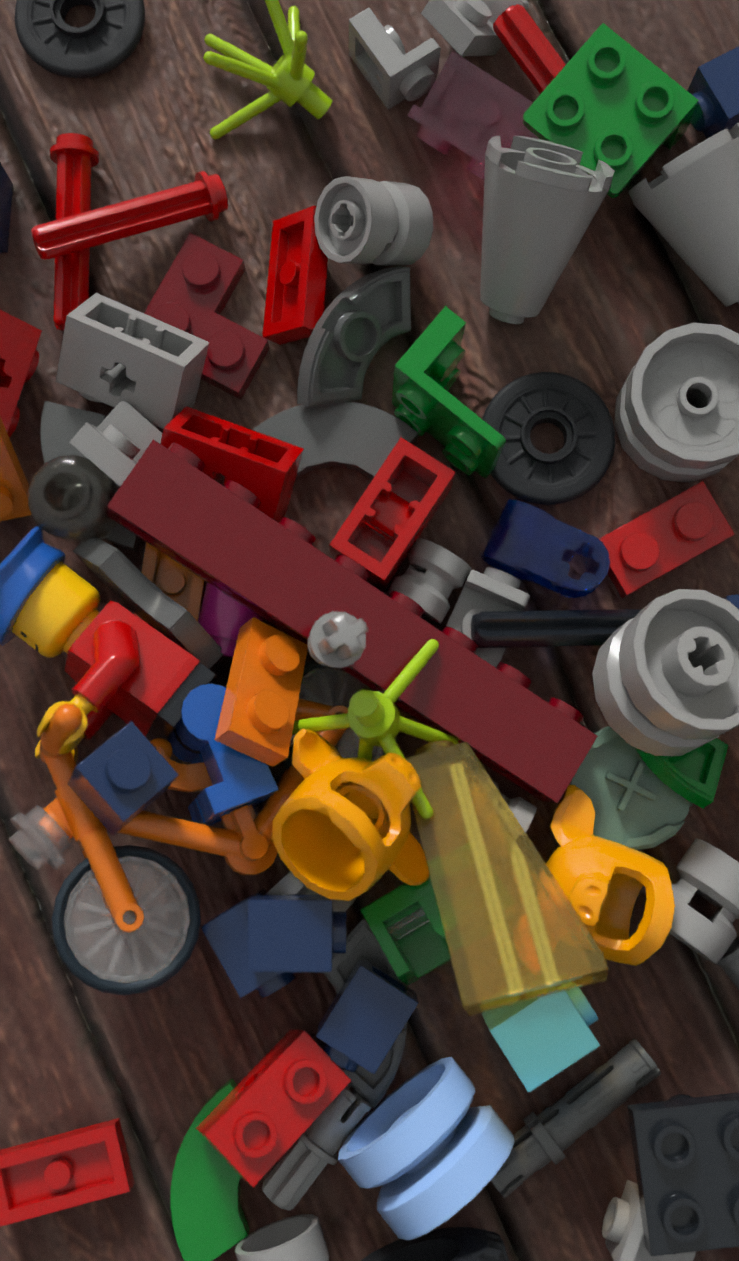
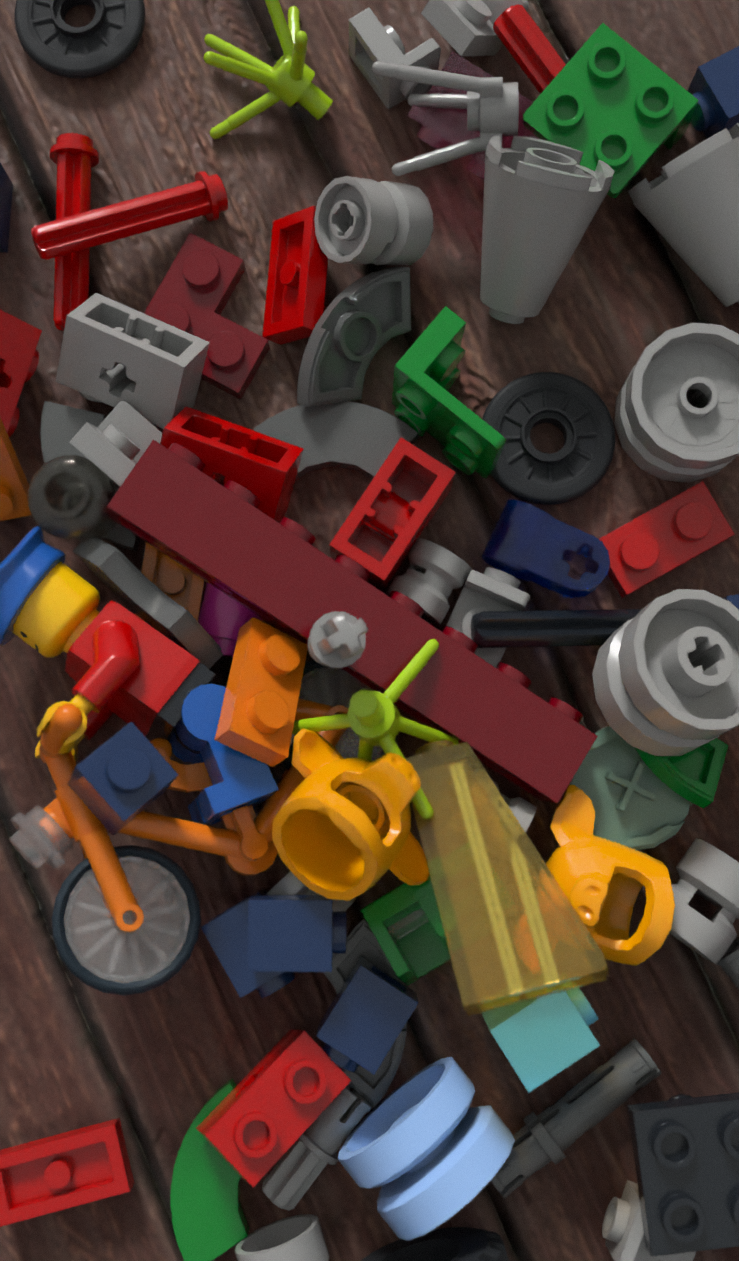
(489, 105): none -> light grey plant

